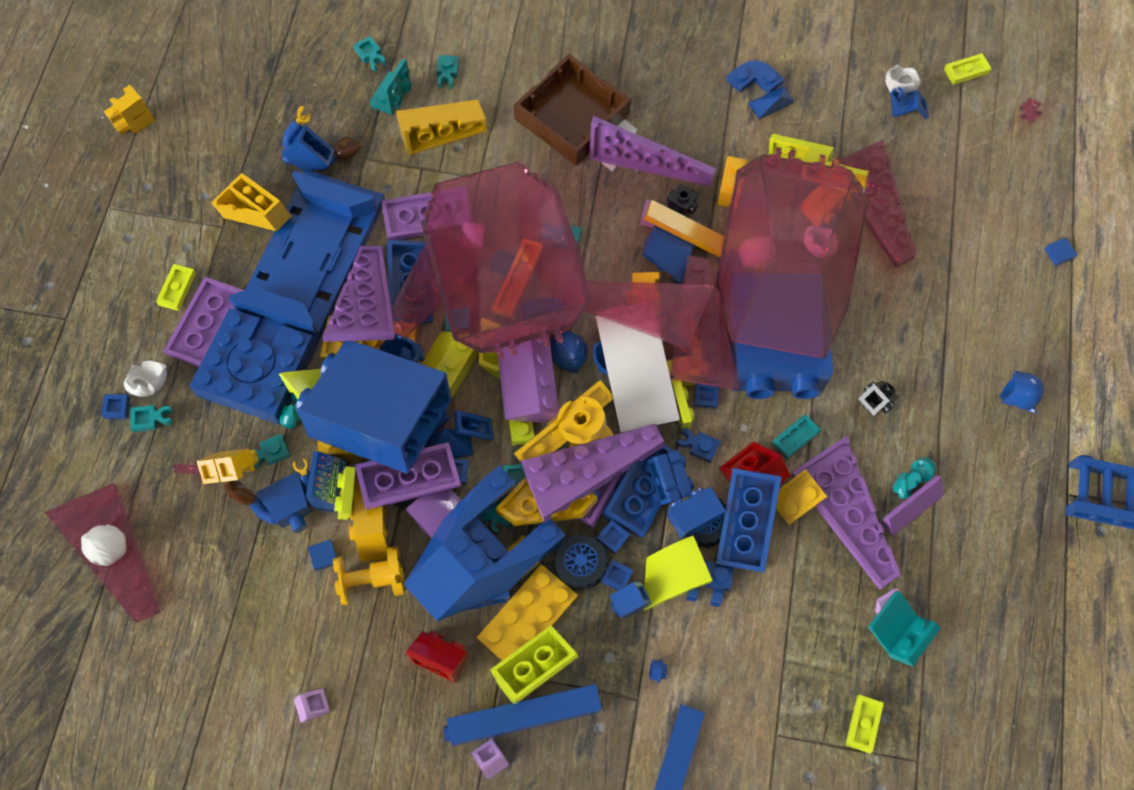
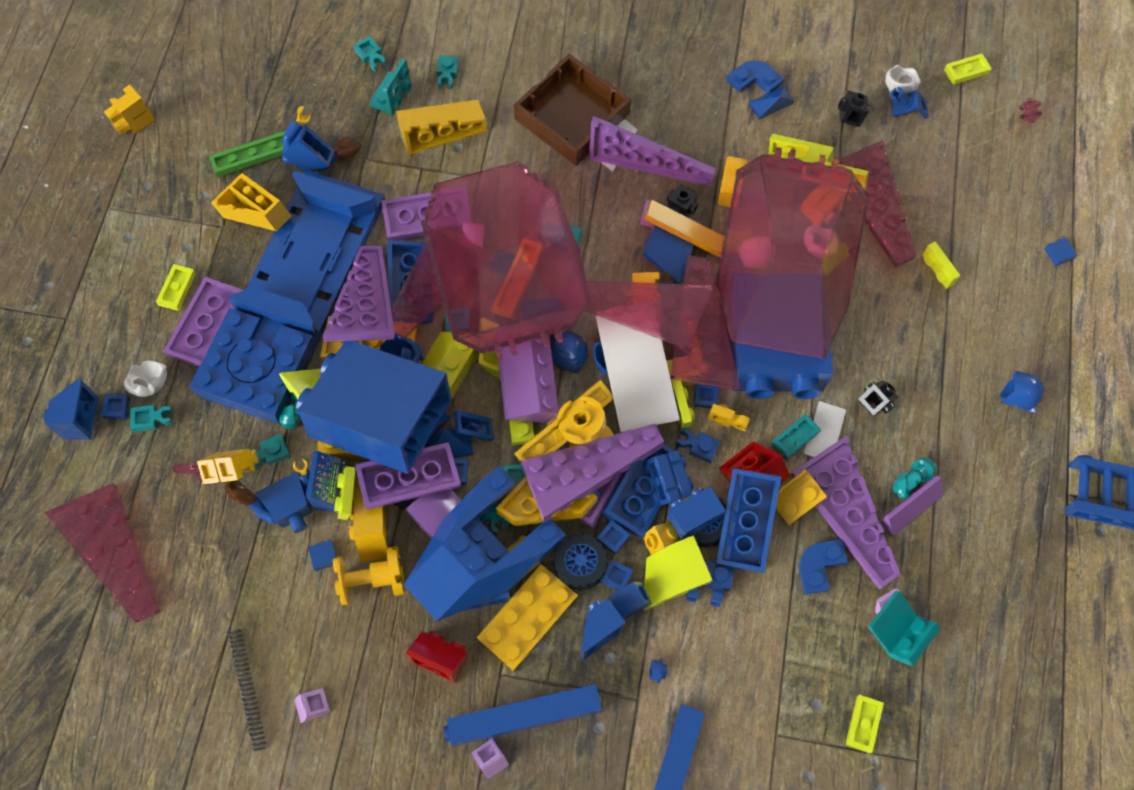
(72, 412): none -> blue slope
(104, 545): white hair -> none
(244, 690): none -> dark grey piece
(247, 154): none -> bright green plate
(533, 664): neon yellow slope -> none
(601, 626): none -> blue slope
(660, 537): none -> yellow bracket
(725, 416): none -> yellow plate
(814, 562): none -> blue plate
(829, 420): none -> white sticker
(853, 108): none -> black brick
(941, 265): none -> neon yellow plate

